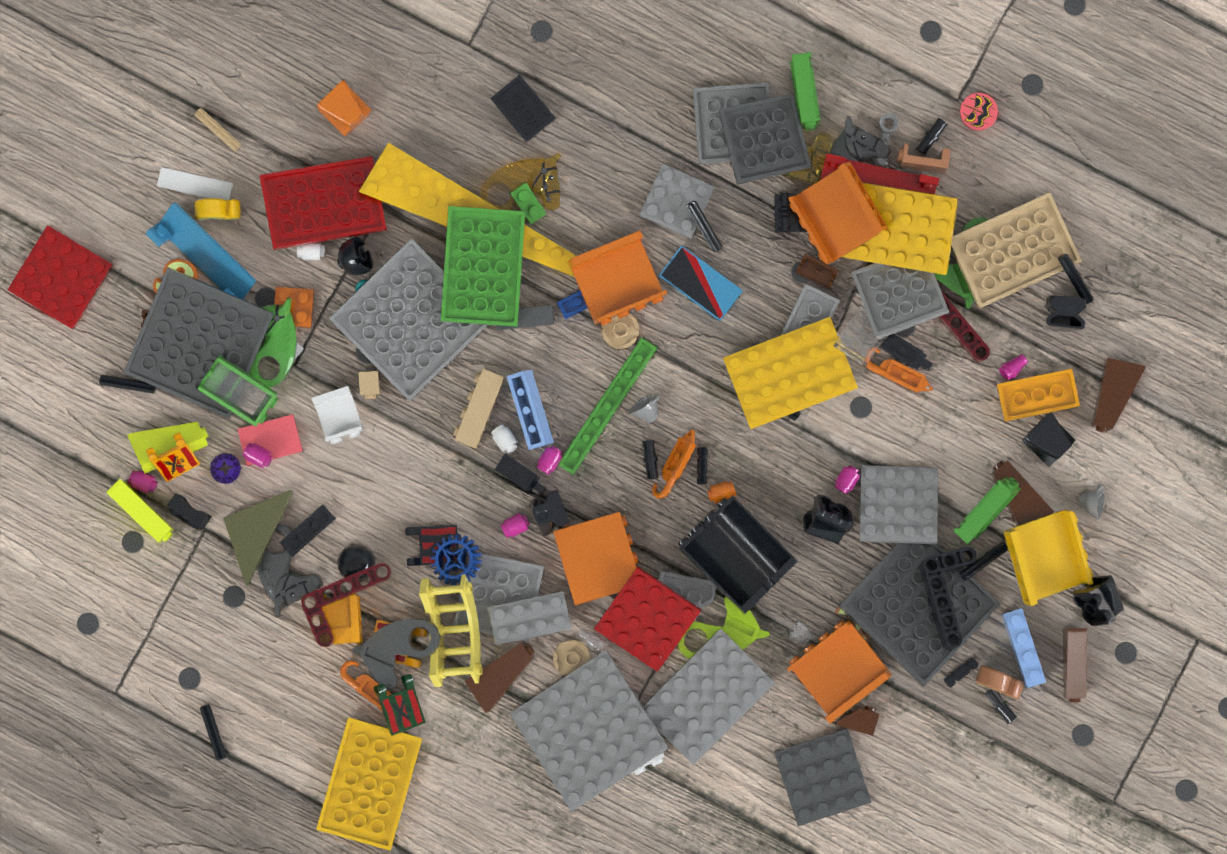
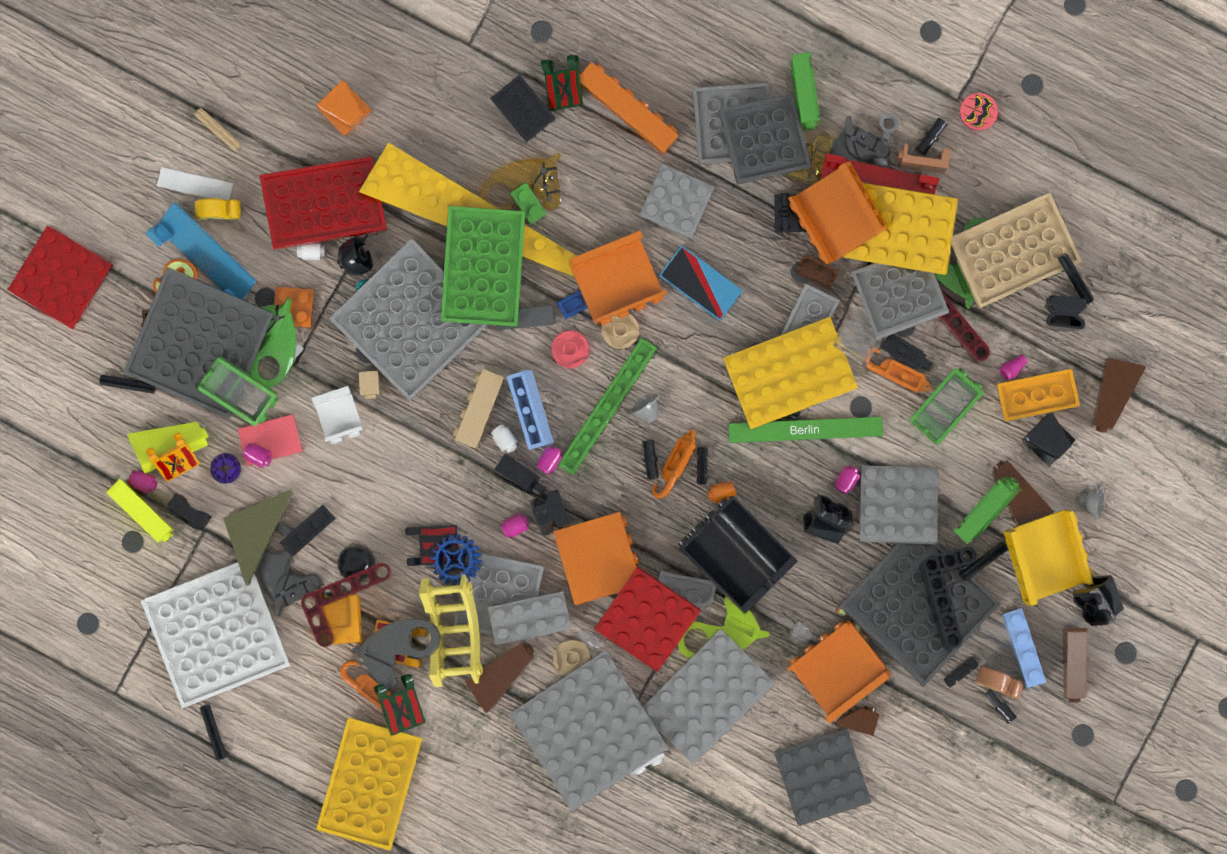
(214, 634): none -> white plate
(563, 86): none -> dark green flag
(570, 349): none -> coral tile
(627, 108): none -> orange brick
(704, 226): black axle -> none
(807, 430): none -> bright green tile
(946, 406): none -> clear door

